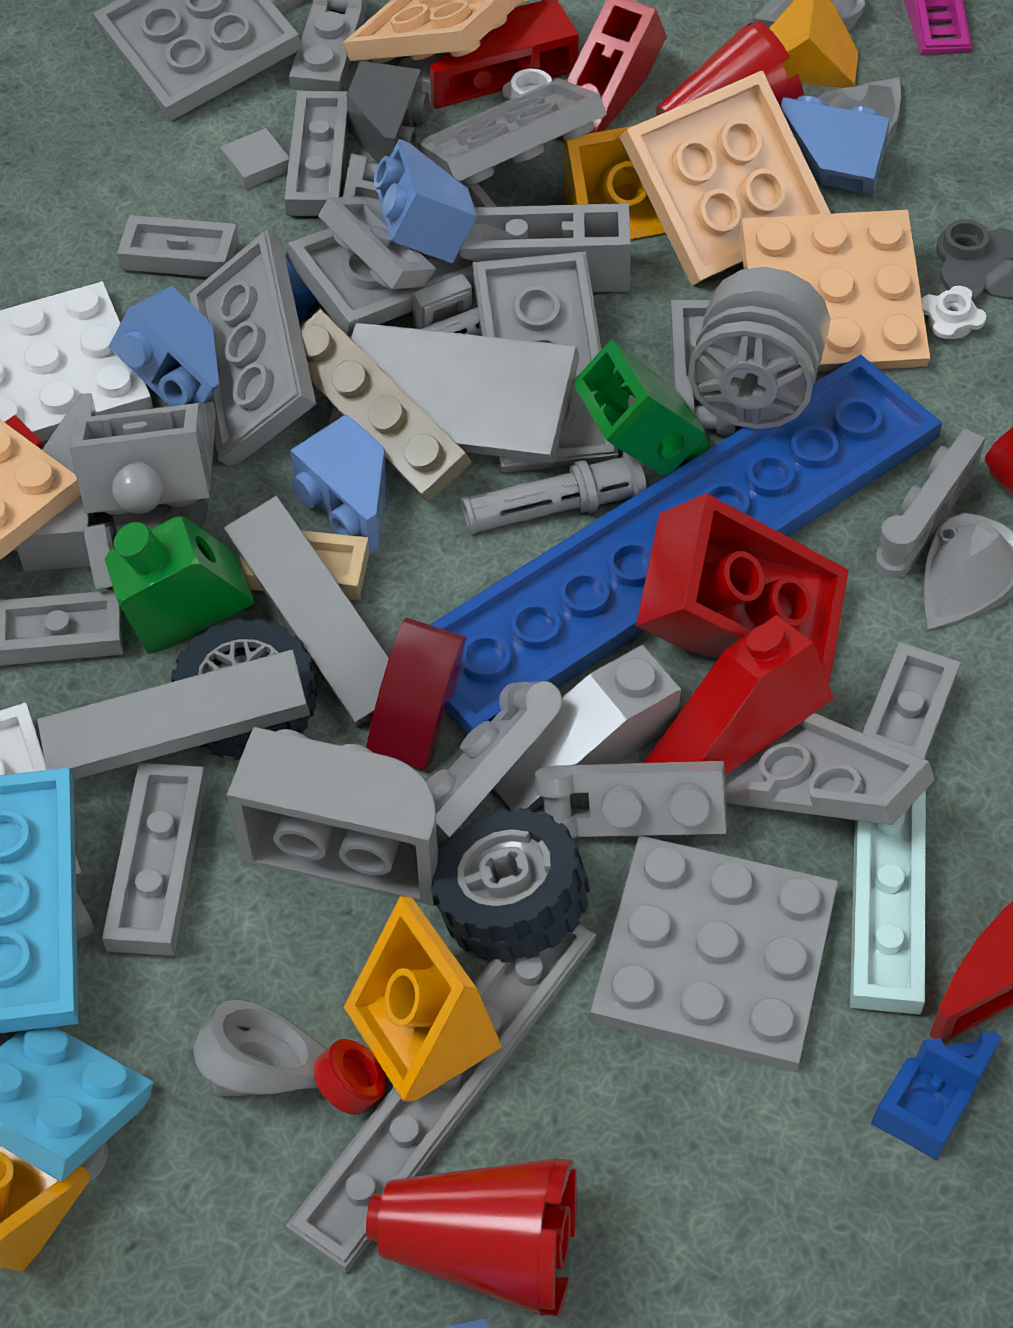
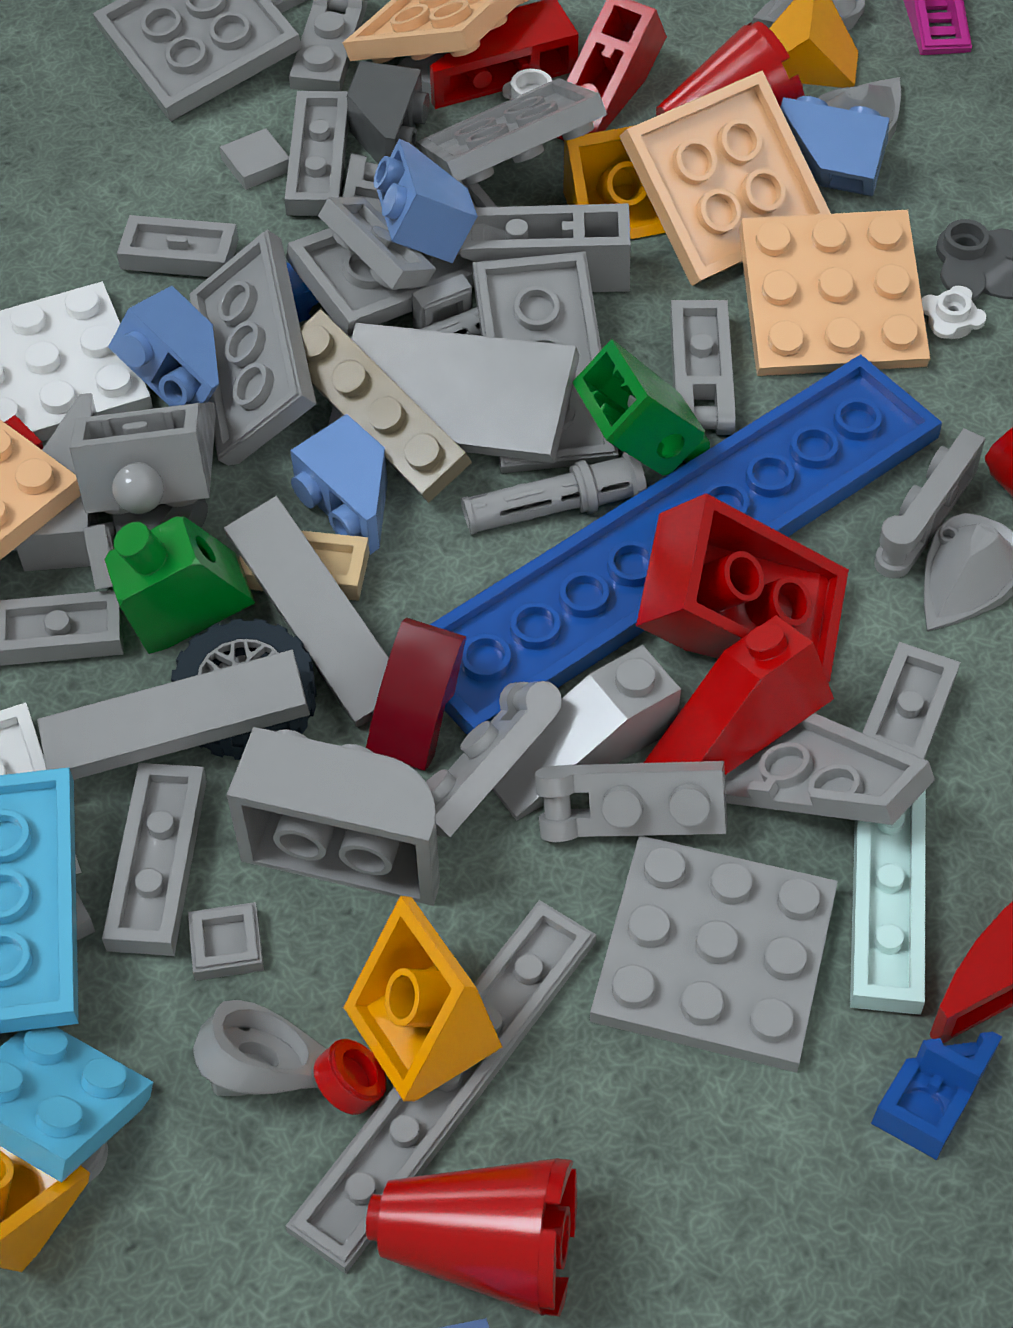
(225, 941): none -> light grey tile
(510, 885): black wheel -> none
(759, 348): light grey wheel -> none

